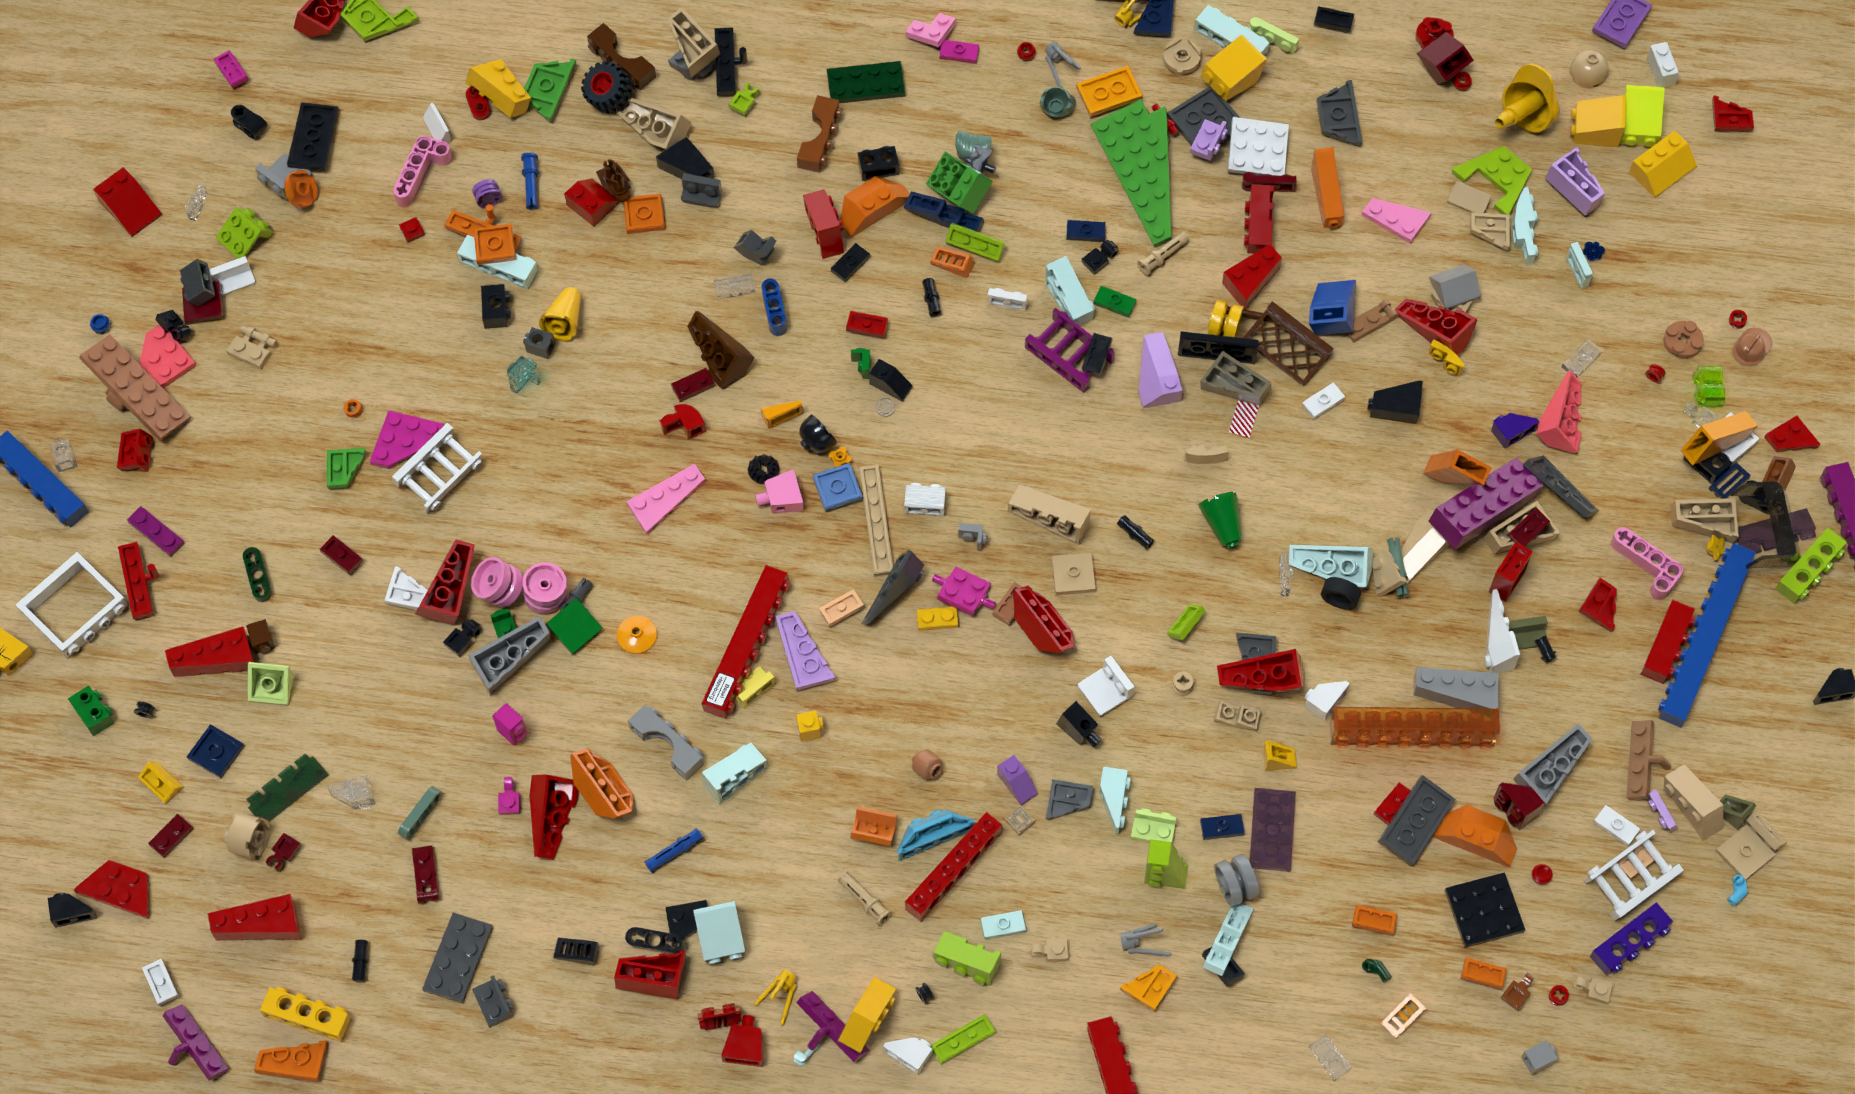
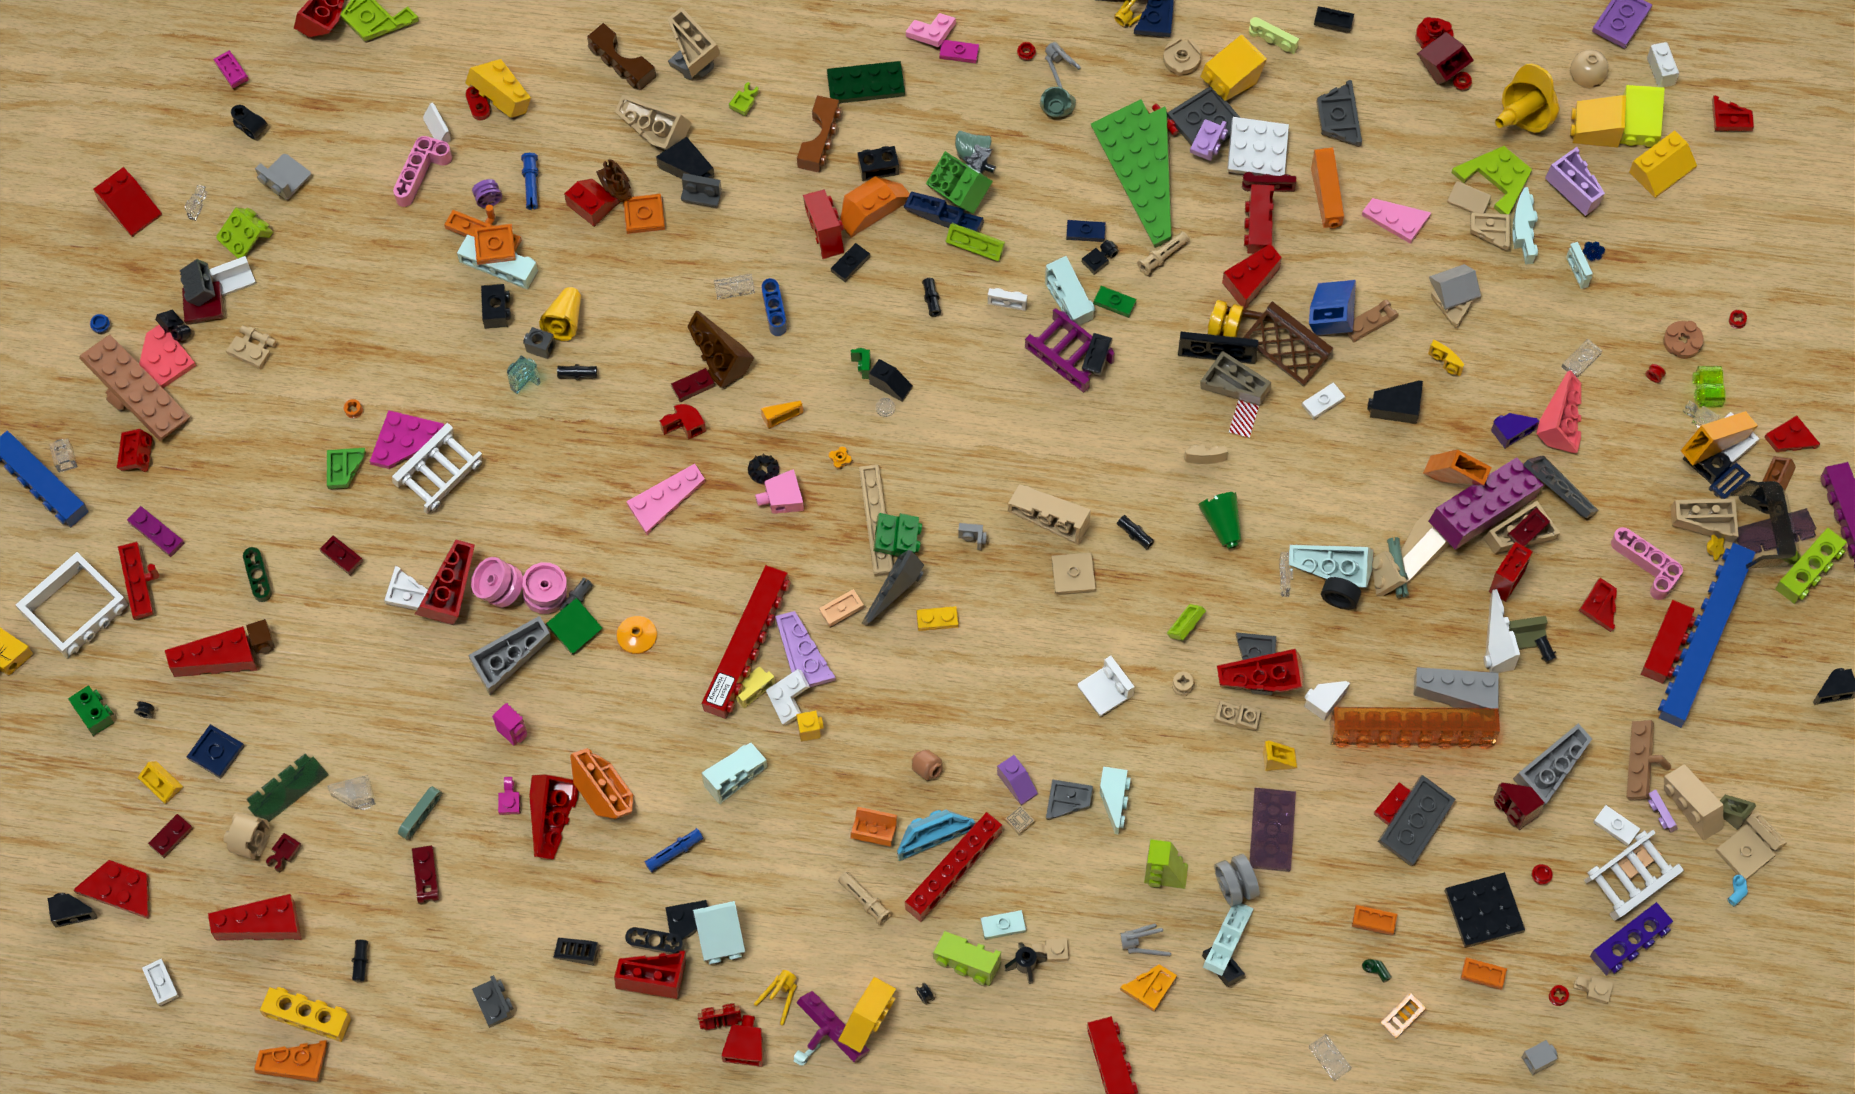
(194, 1042): magenta plate -> none
(269, 683): yellowish green slope -> none
(300, 189): orange tile -> none
(313, 136): black tile -> none
(411, 229): red plate -> none
(457, 958): dark grey plate -> none
(460, 640): black plate -> none
(502, 622): green bracket -> none
(548, 85): bright green wing -> none
(577, 371): none -> black pin
(607, 87): black wheel -> none
(649, 725): light grey arch -> none
(726, 61): black plate -> none
(755, 247): dark grey brick -> none
(783, 695): none -> white plate
(815, 435): black cylinder -> none
(837, 487): medium blue plate -> none
(867, 324): red plate -> none
(897, 534): none -> green plate
(909, 1052): white slope -> none
(925, 499): white brick -> none
(962, 1039): lime tile -> none
(963, 266): orange slope -> none
(964, 591): dark pink plate -> none
(1005, 608): nougat plate -> none
(1023, 965): none -> black brick
(1041, 621): red wedge -> none
(1074, 720): black torso -> none
(1109, 91): light orange plate -> none
(1153, 826): yellowish green bracket -> none
(1158, 375): lavender wedge -> none
(1222, 826): dark blue plate -> none
(1225, 30): light aqua brick -> none
(1435, 323): red wedge -> none
(1478, 834): orange wedge -> none
(1517, 992): dark orange plate -> none
(1752, 346): nougat piece -> none

